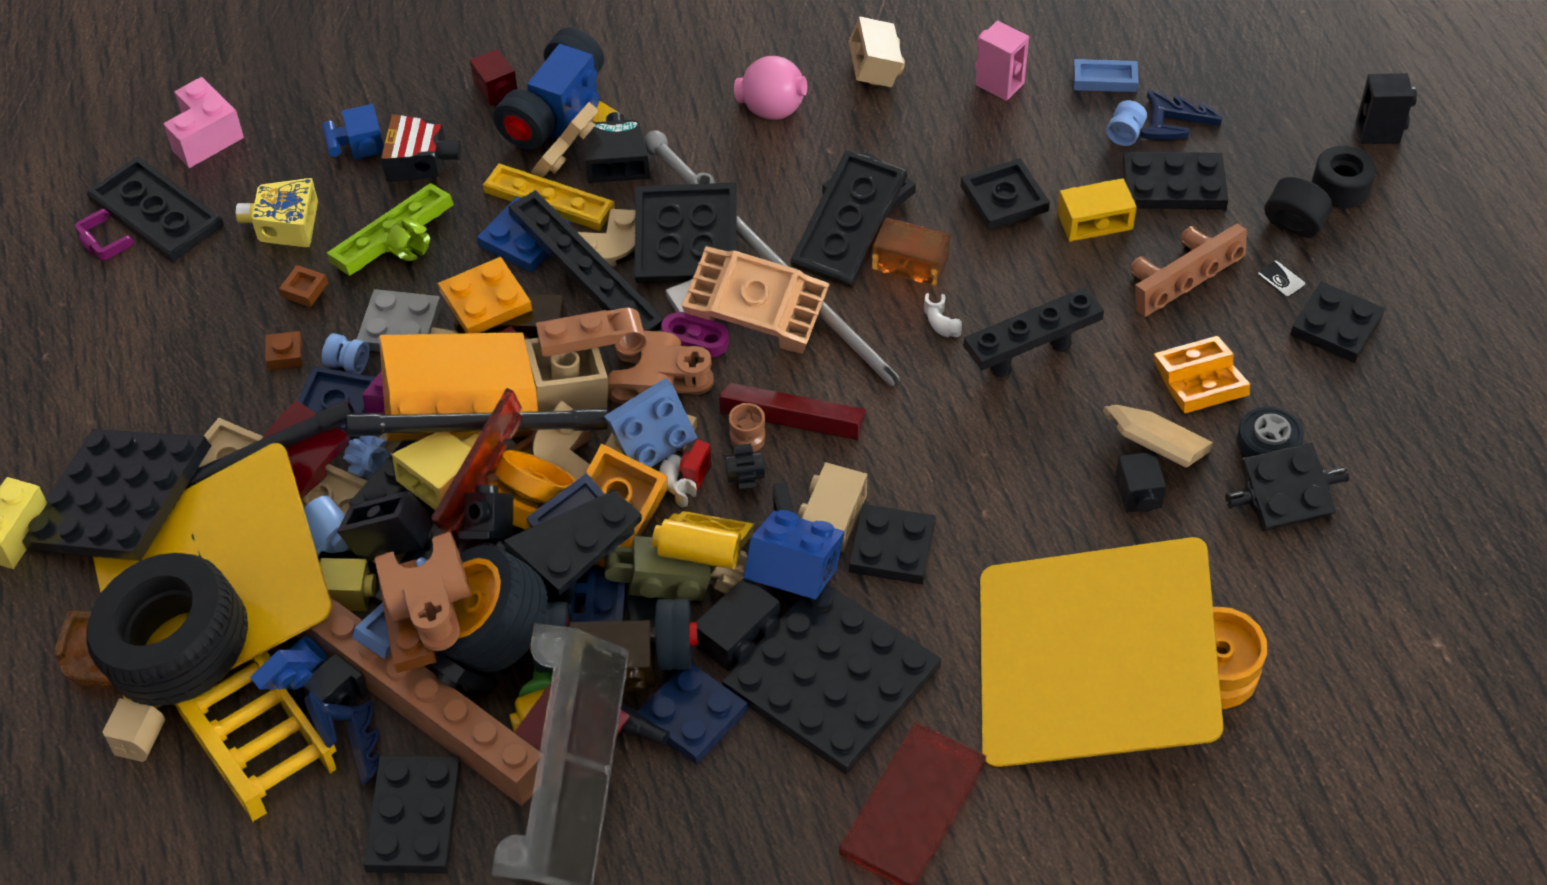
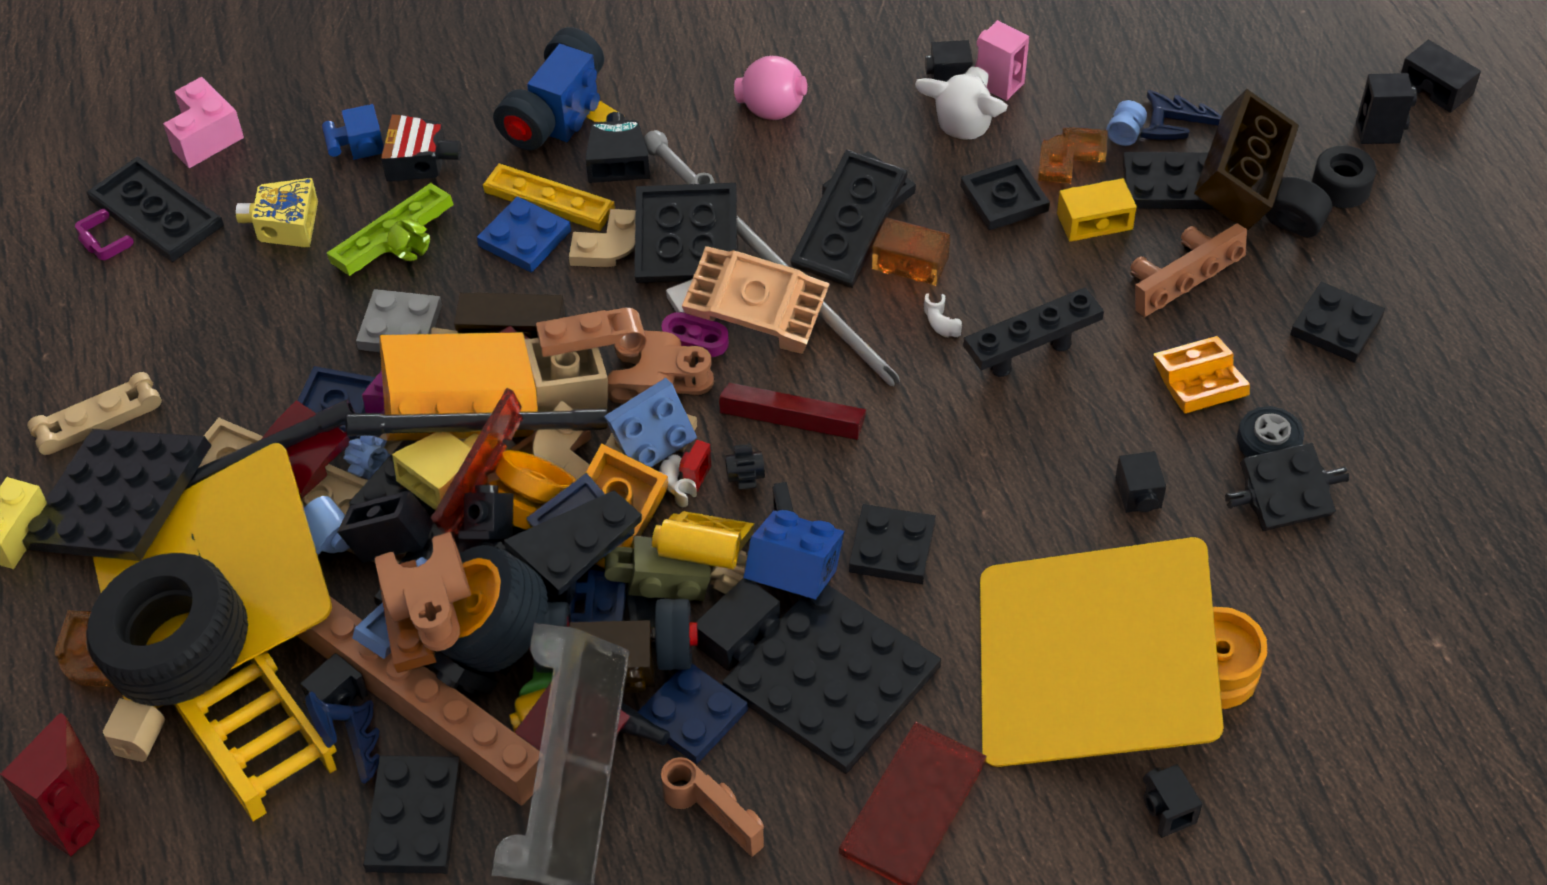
(57, 787): none -> dark red slope
(97, 412): none -> tan plate
(284, 350): dark orange plate -> none
(290, 667): blue plate -> none
(303, 286): dark orange plate -> none
(345, 354): light blue wheel -> none
(349, 582): light yellow brick -> none
(485, 296): light orange plate -> none
(493, 76): dark red brick -> none
(579, 126): tan plate -> none
(580, 259): black plate -> none
(715, 799): none -> nougat plate
(747, 426): nougat wheel -> none
(836, 498): tan brick -> none
(876, 52): tan brick -> none
(948, 59): none -> black brick
(963, 103): none -> white piece
(1073, 144): none -> clear orange plate
(1105, 75): medium blue tile -> none
(1159, 434): tan tile -> none
(1171, 799): none -> black brick
(1247, 160): none -> dark brown brick
(1281, 278): sticker -> none
(1441, 75): none -> black brick

